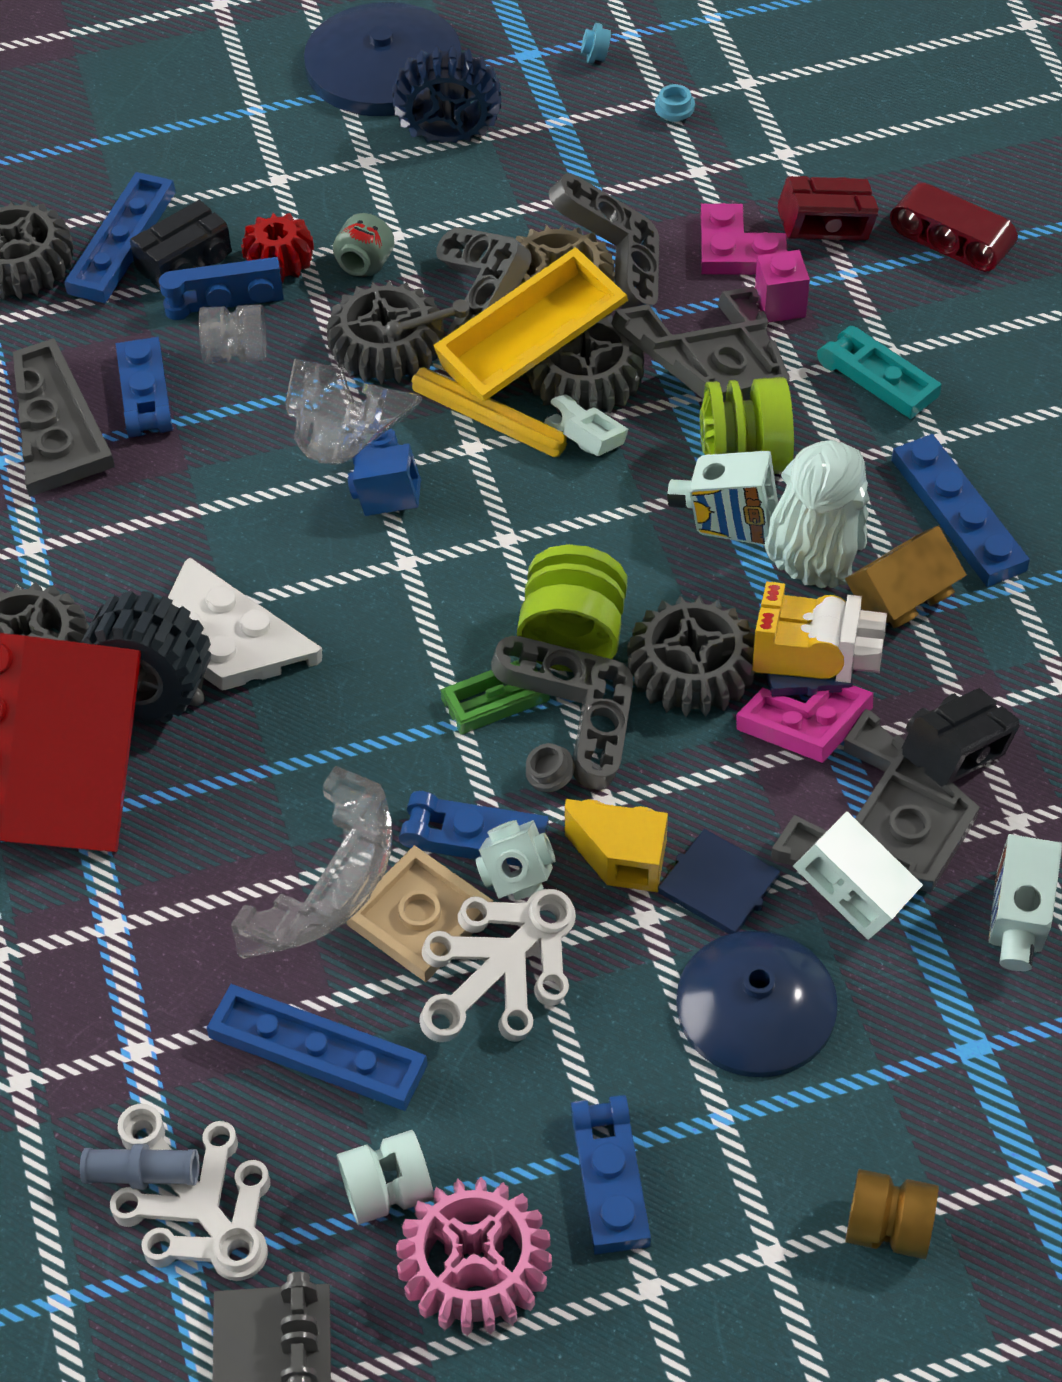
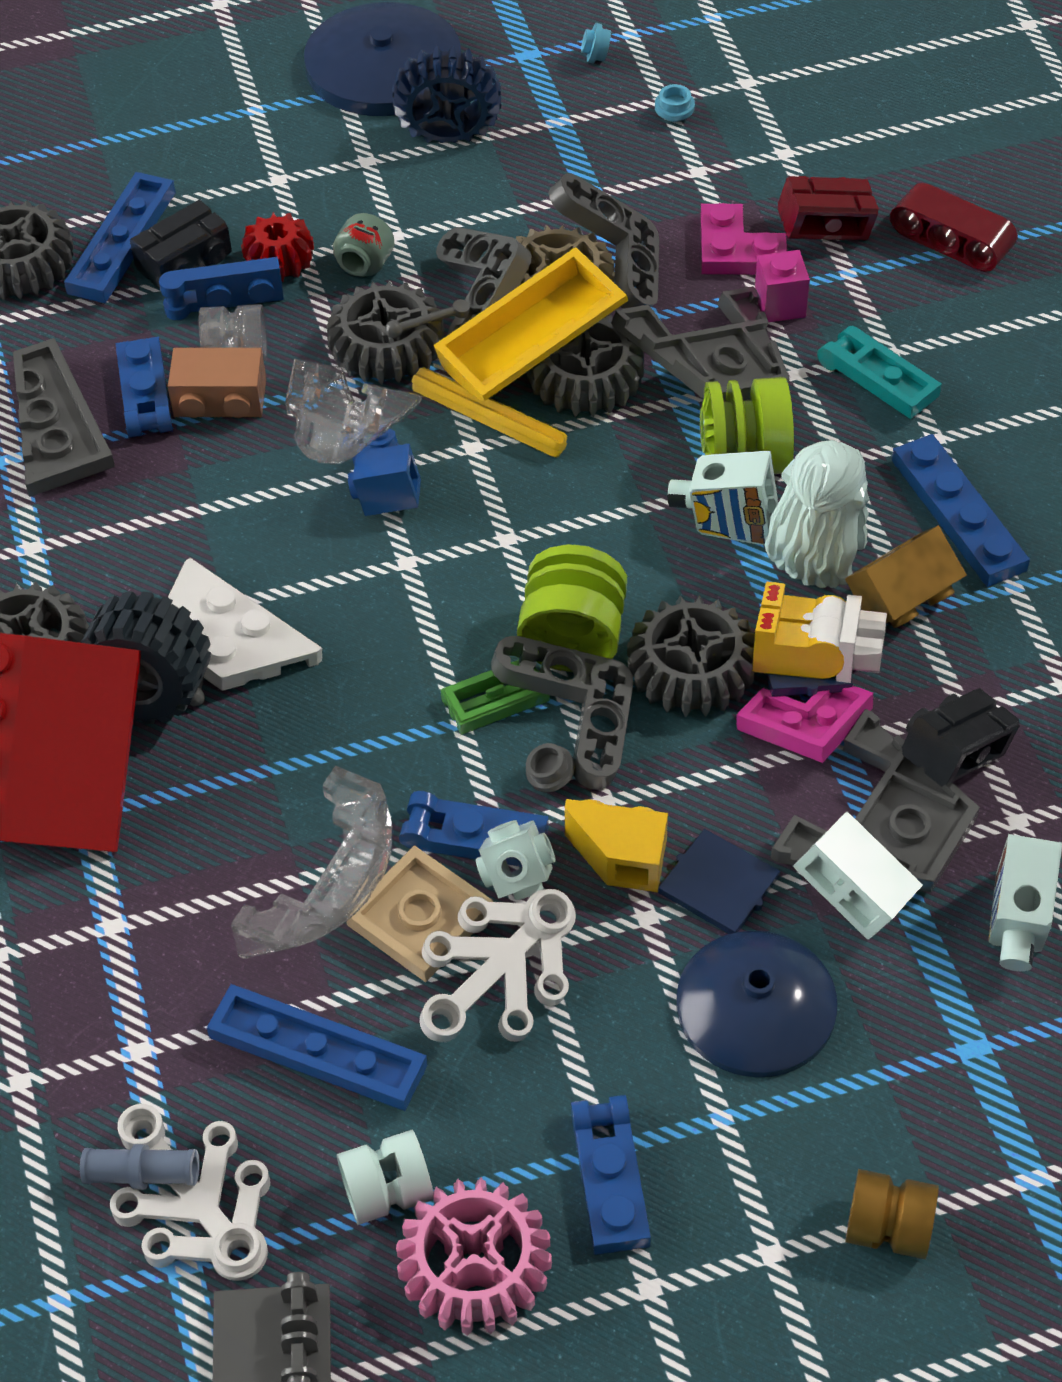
(217, 382): none -> nougat brick
(589, 428): light aqua plate -> none

